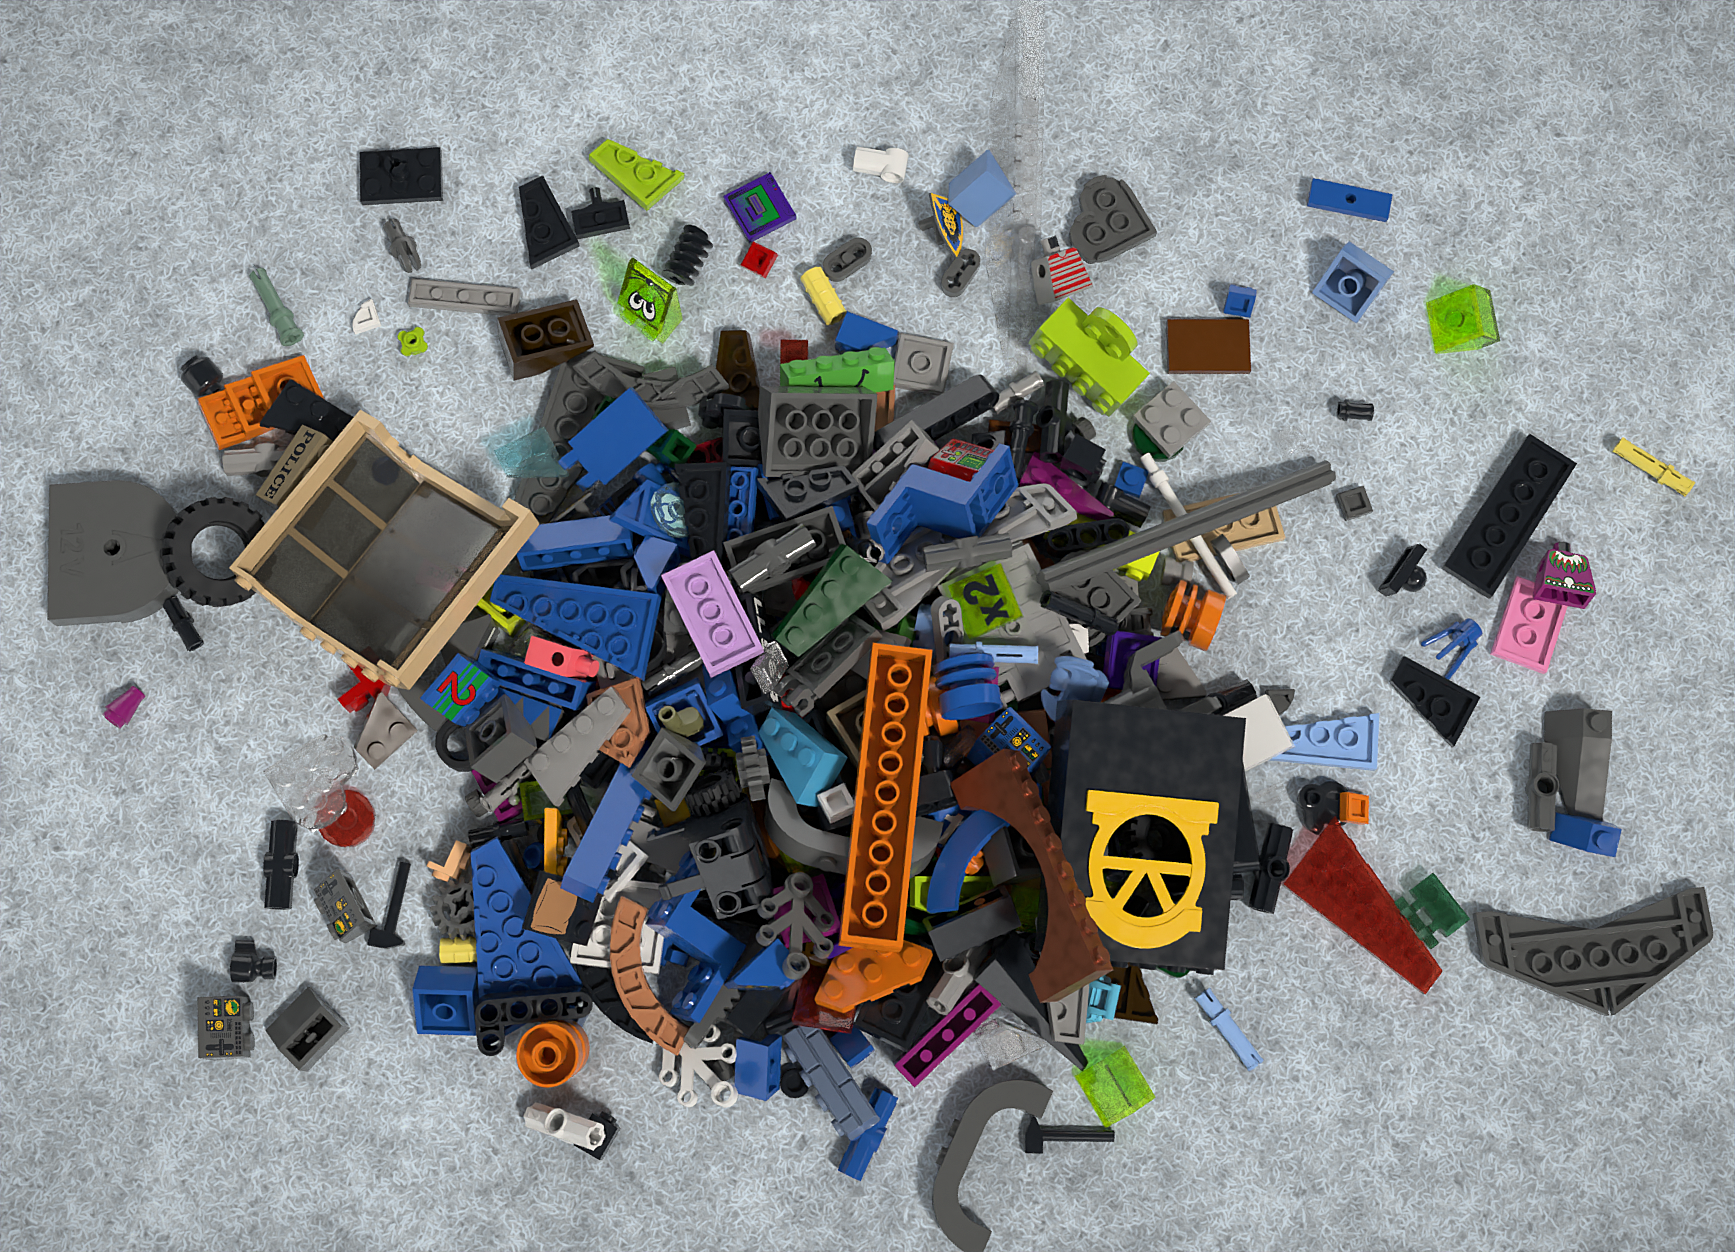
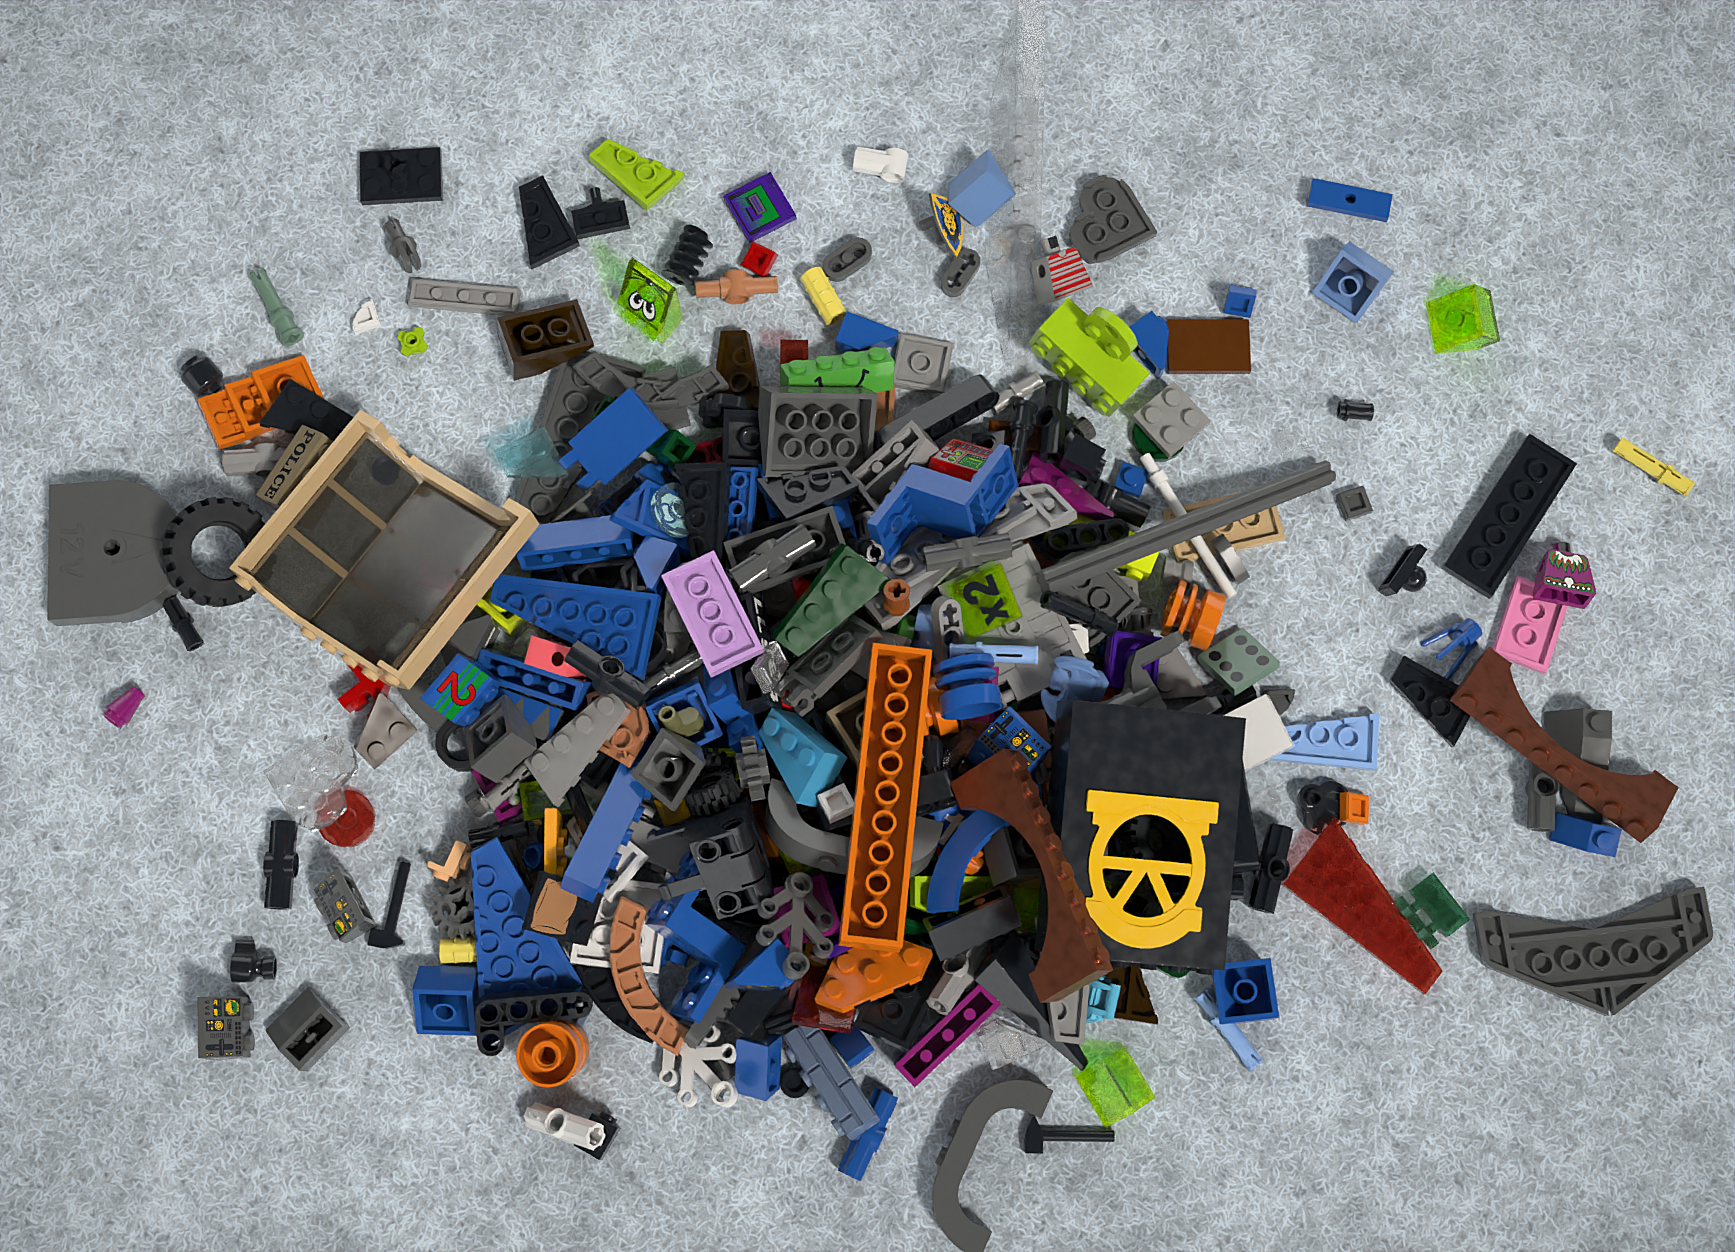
(607, 675): none -> black piece
(736, 287): none -> nougat pin
(896, 597): none -> dark orange bush
(1152, 341): none -> blue slope
(1238, 661): none -> sand green tile
(1246, 992): none -> blue slope
(1628, 801): none -> copper arch

